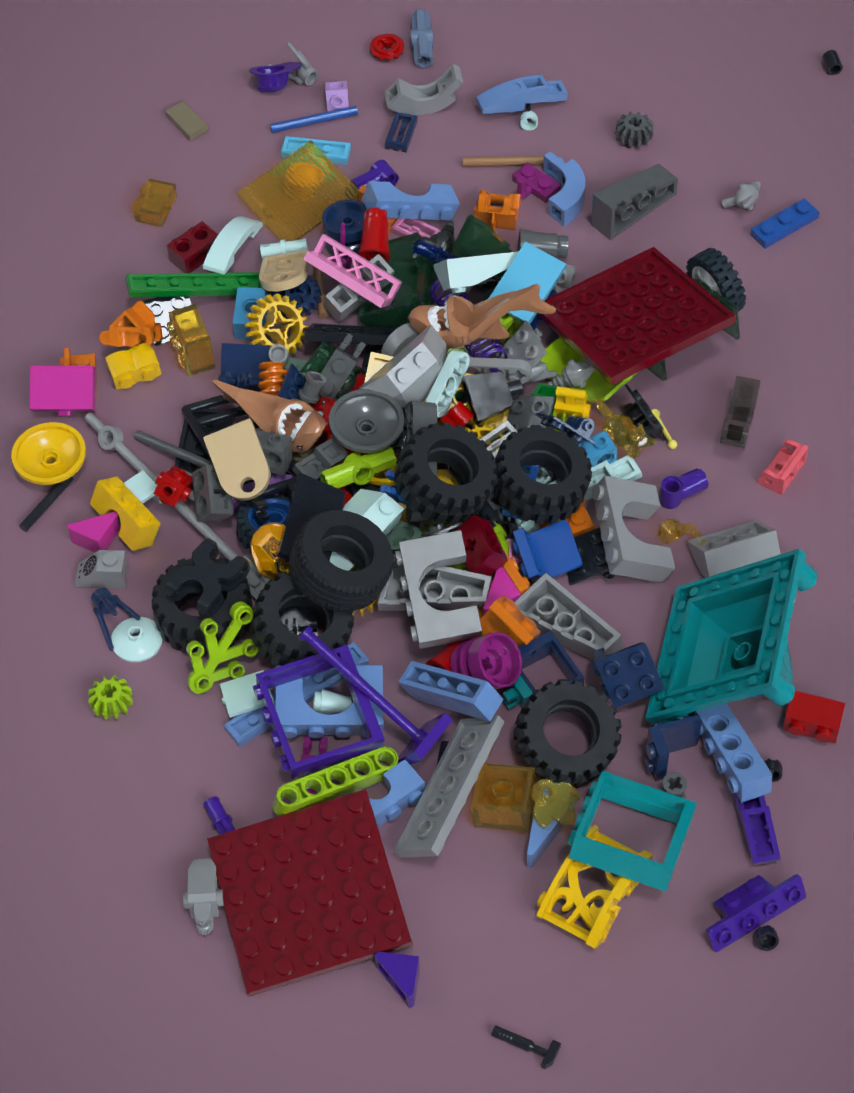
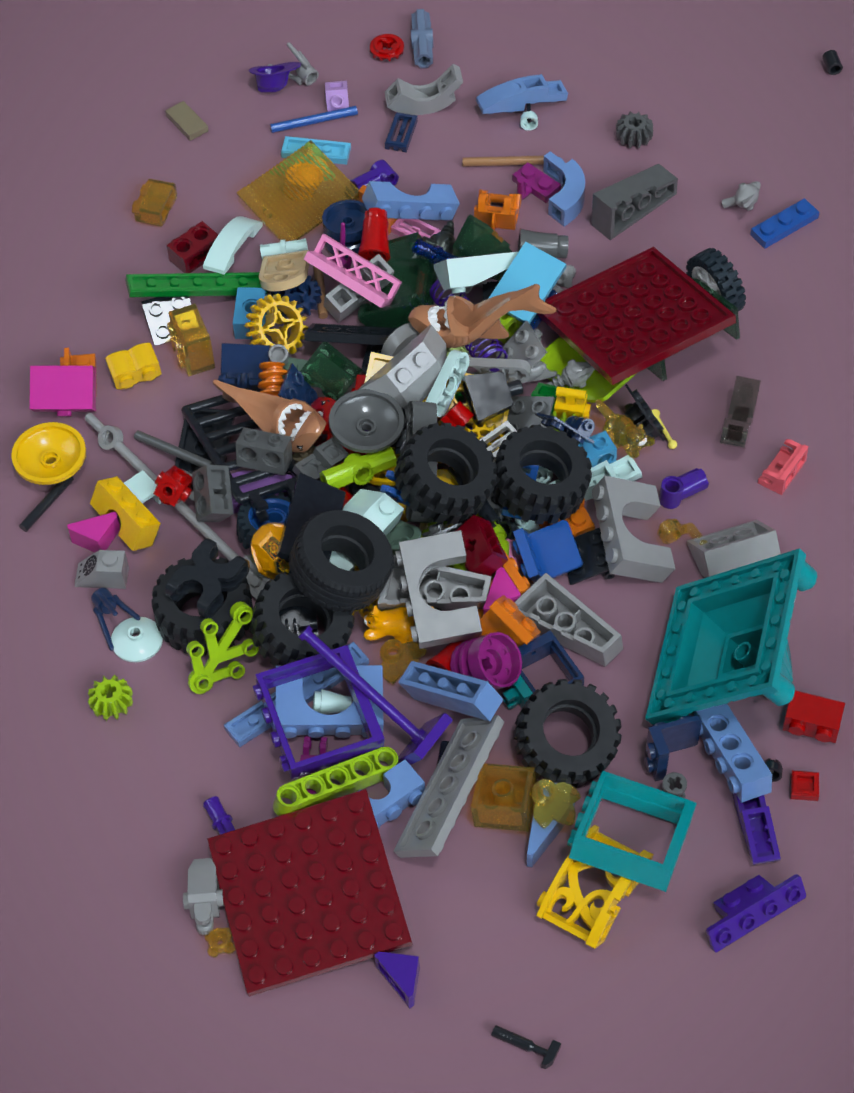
(133, 327): orange piece -> none
(216, 935): none -> clear yellow plate
(239, 458): tan tile -> none
(239, 695): light aqua piece -> none
(312, 387): dark grey bush -> none
(339, 368): dark grey hinge -> none
(388, 623): none -> light orange animal
(395, 665): none -> clear yellow plate
(627, 674): dark blue bracket -> none
(767, 944): black hinge -> none
(804, 785): none -> red tile

